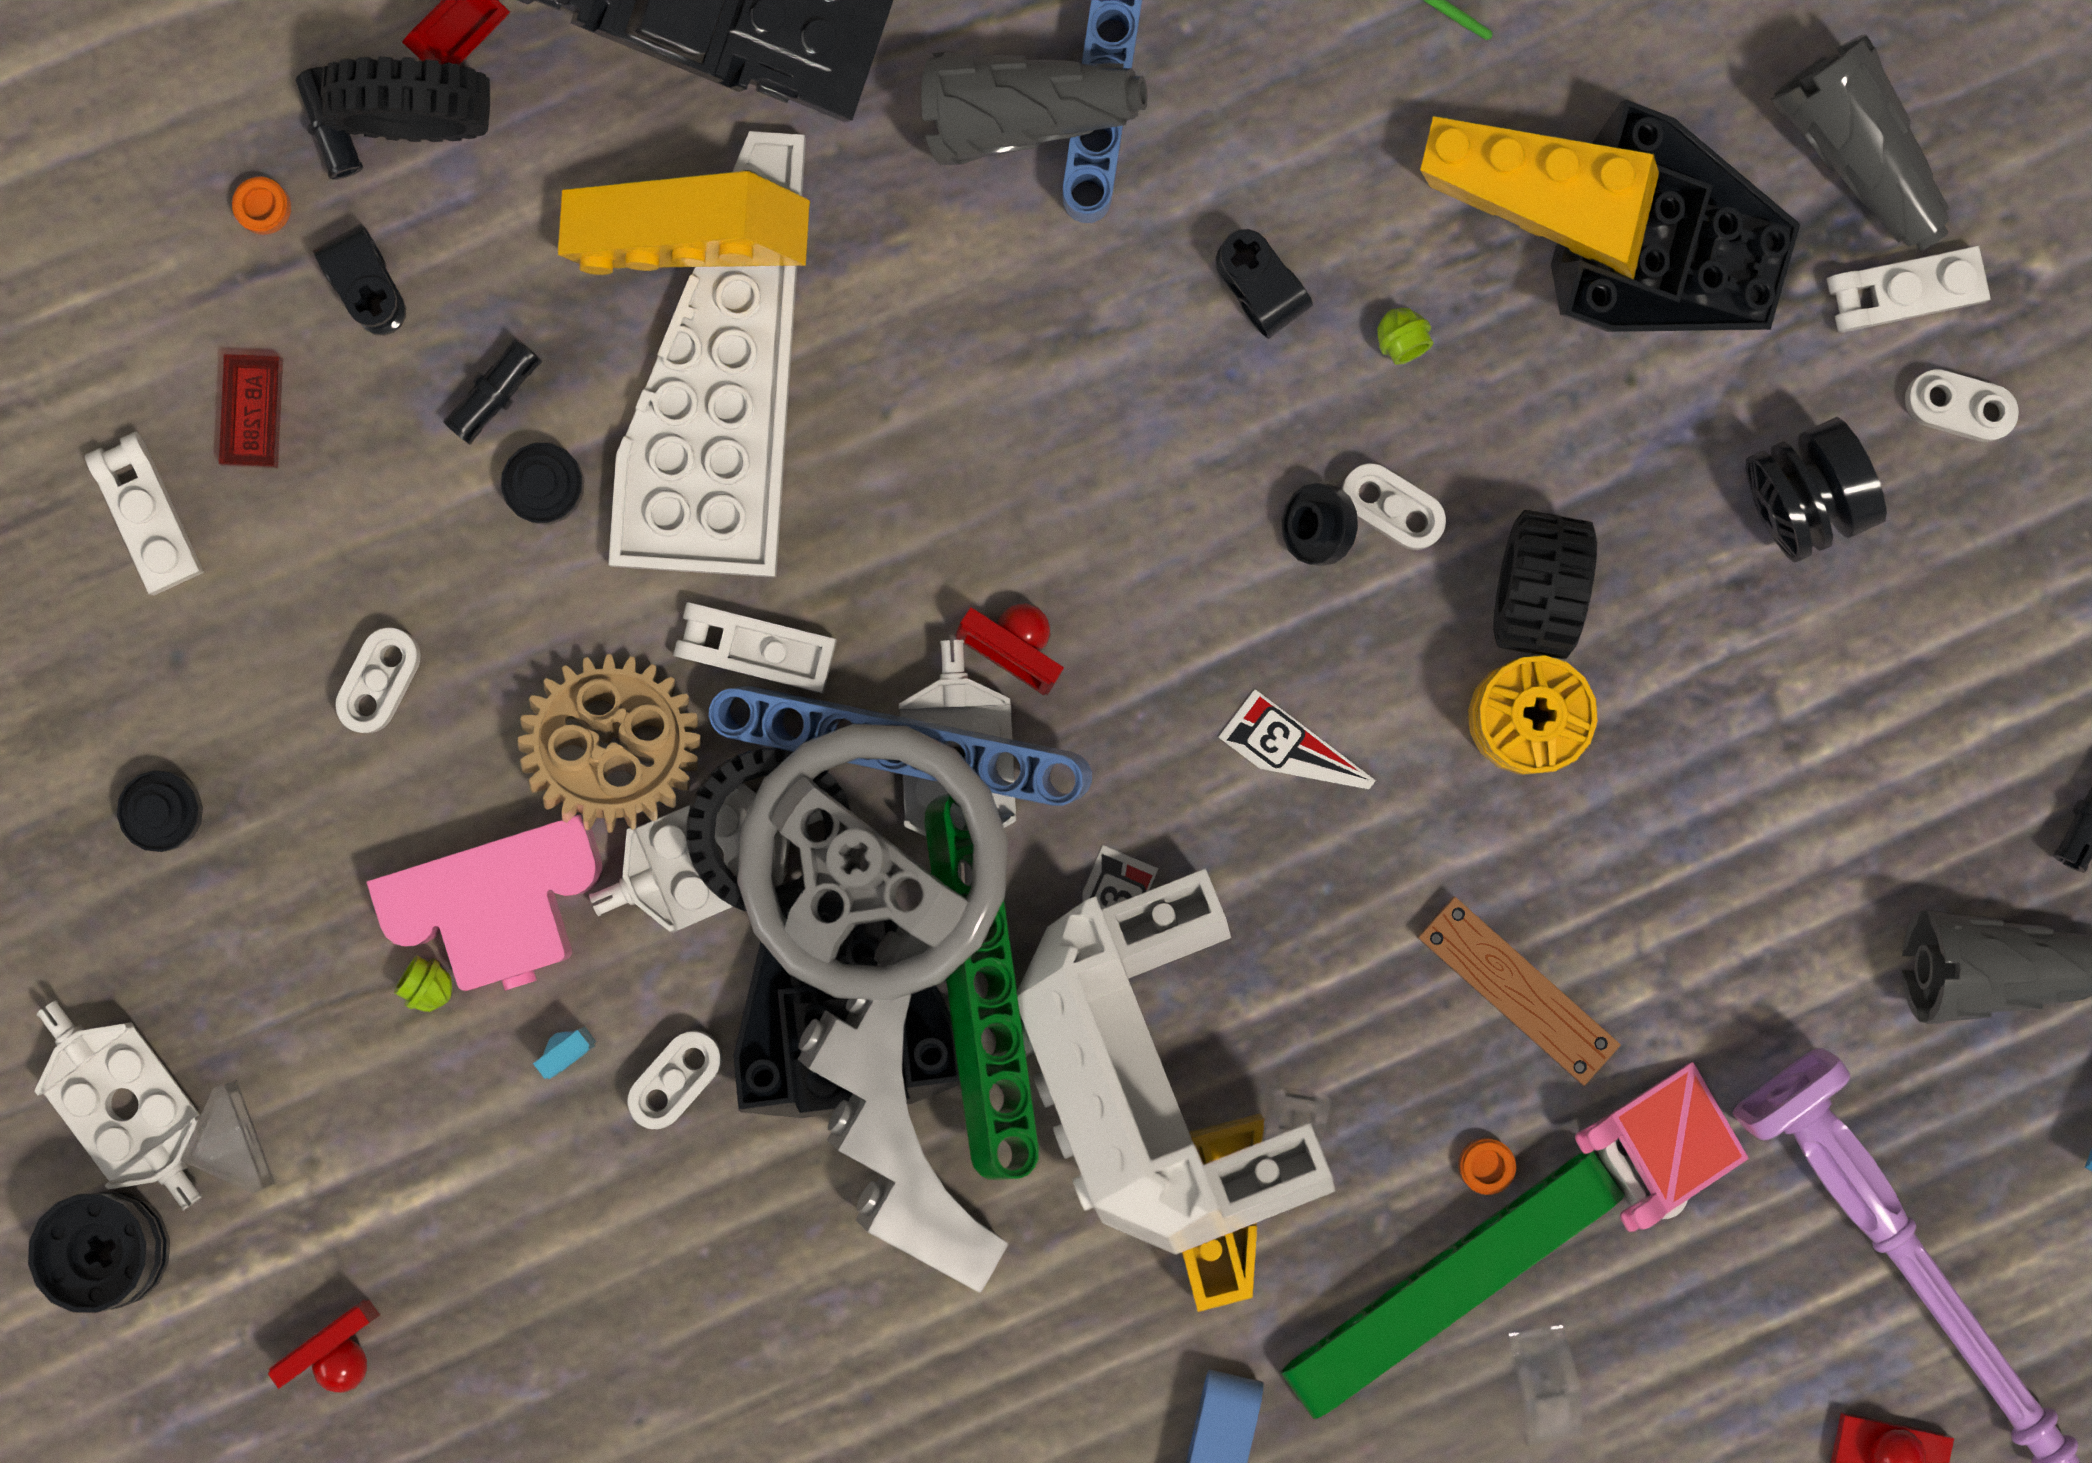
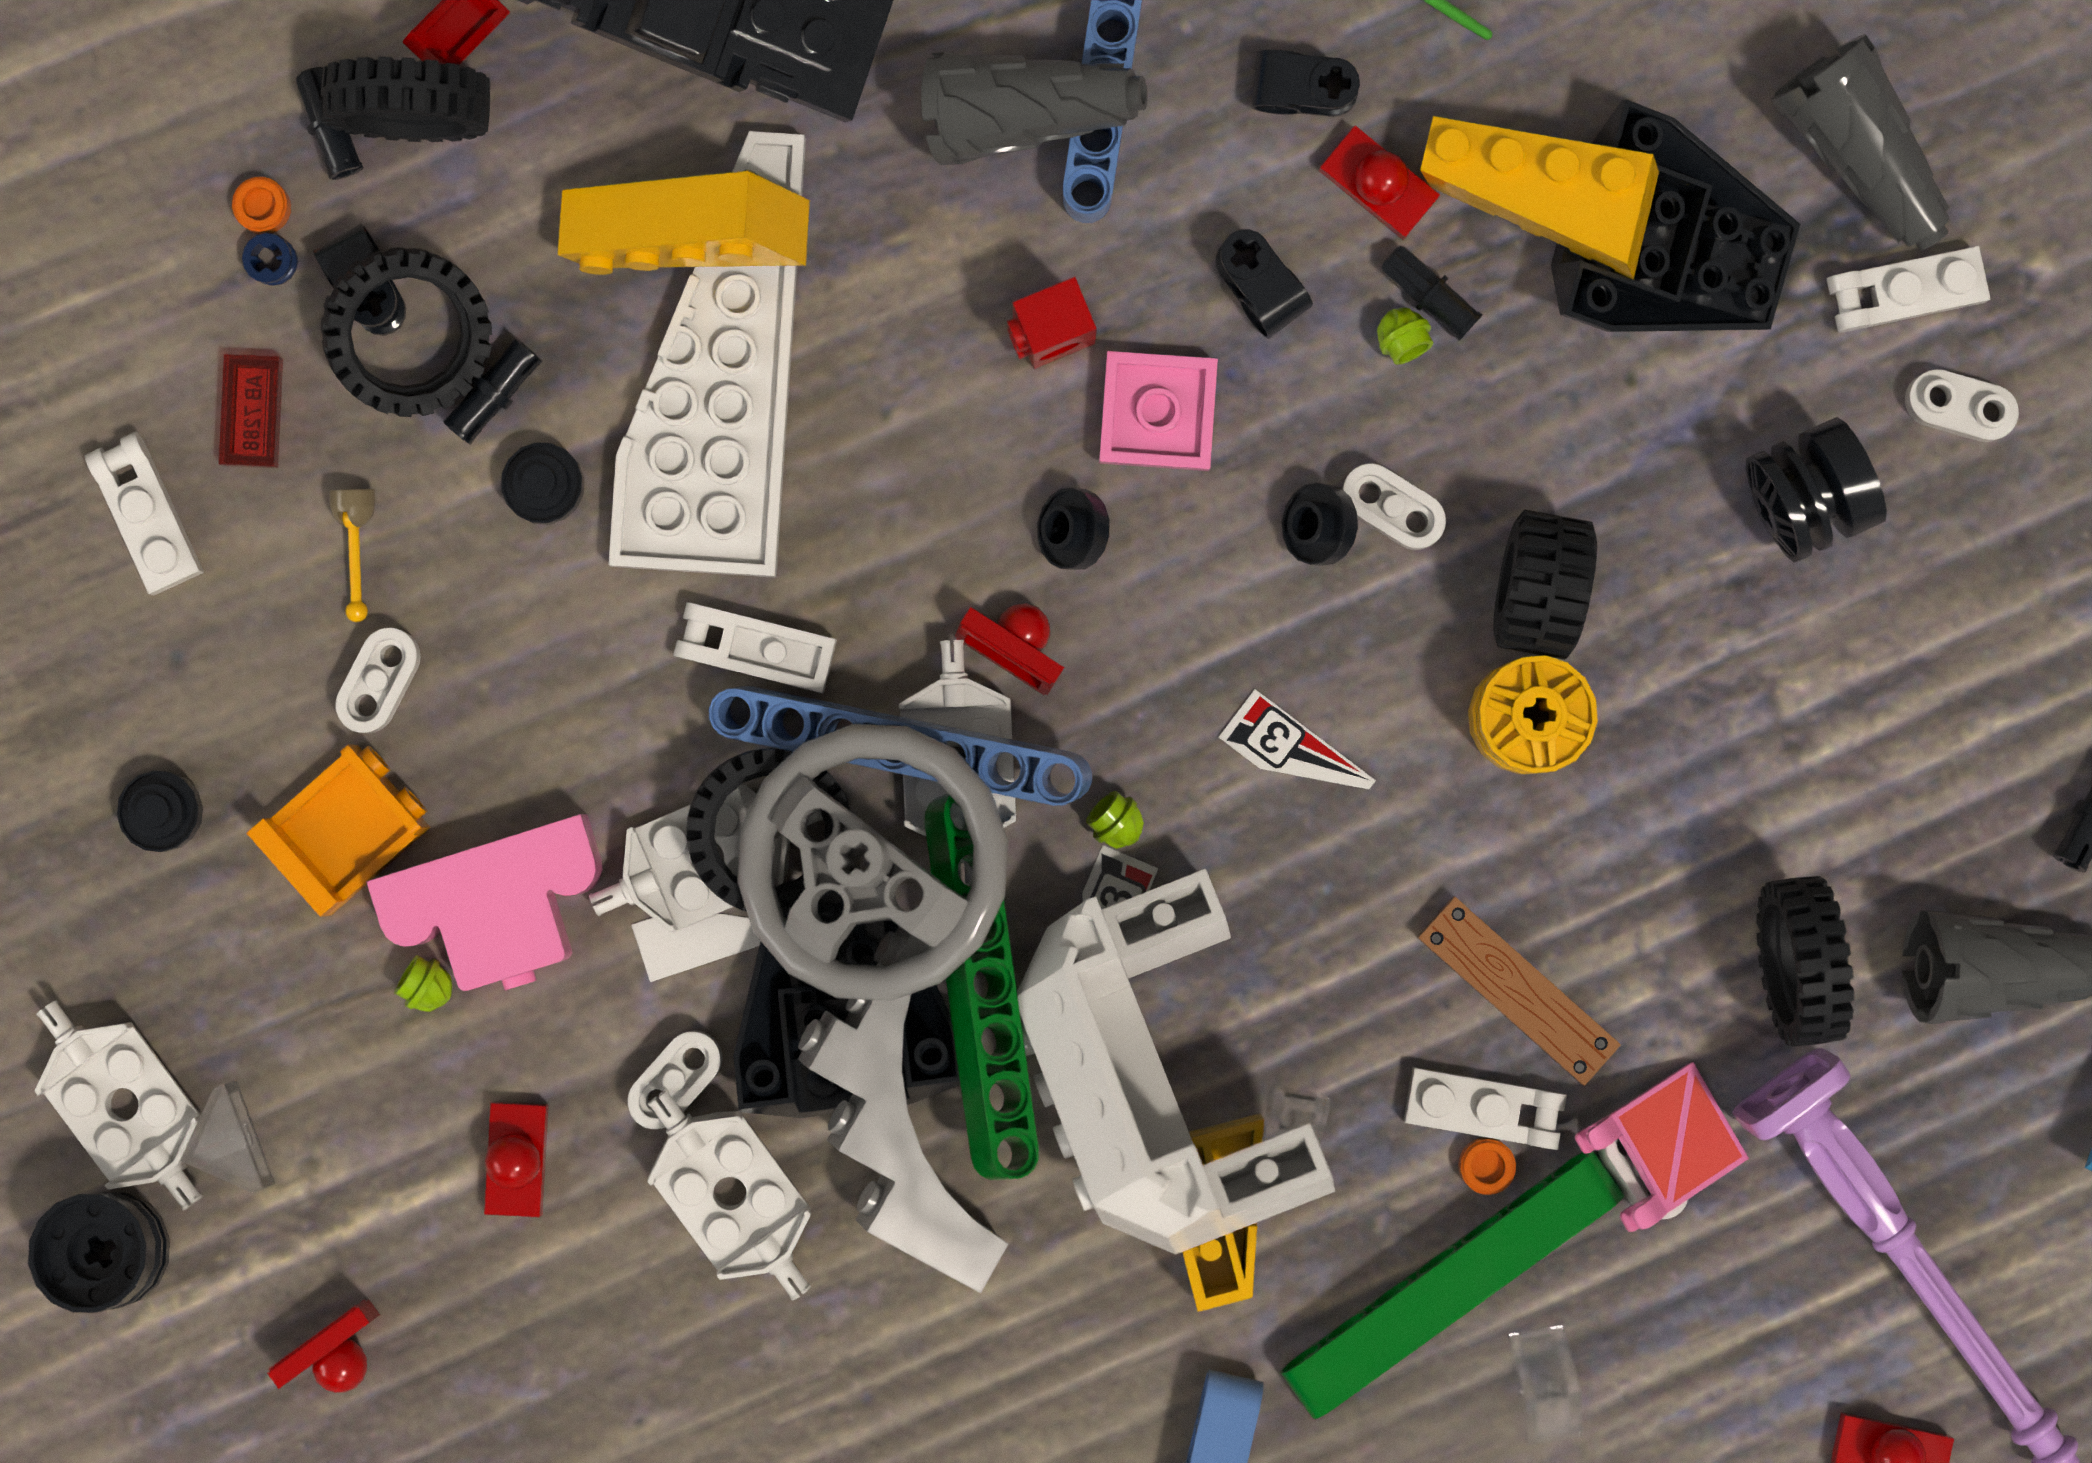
(273, 243): none -> dark blue bush
(341, 829): none -> light orange panel
(353, 510): none -> hinge
(415, 398): none -> black tyre
(516, 1159): none -> red tile
(564, 1050): medium azure tile -> none
(583, 782): tan gear -> none
(693, 946): none -> white sticker
(741, 1237): none -> white plate
(1051, 324): none -> red brick
(1073, 528): none -> black plate
(1116, 820): none -> lime plate
(1158, 411): none -> bright pink plate
(1291, 81): none -> black piece
(1379, 182): none -> red tile
(1430, 291): none -> black axle
(1482, 1107): none -> white plate
(1805, 961): none -> black tyre

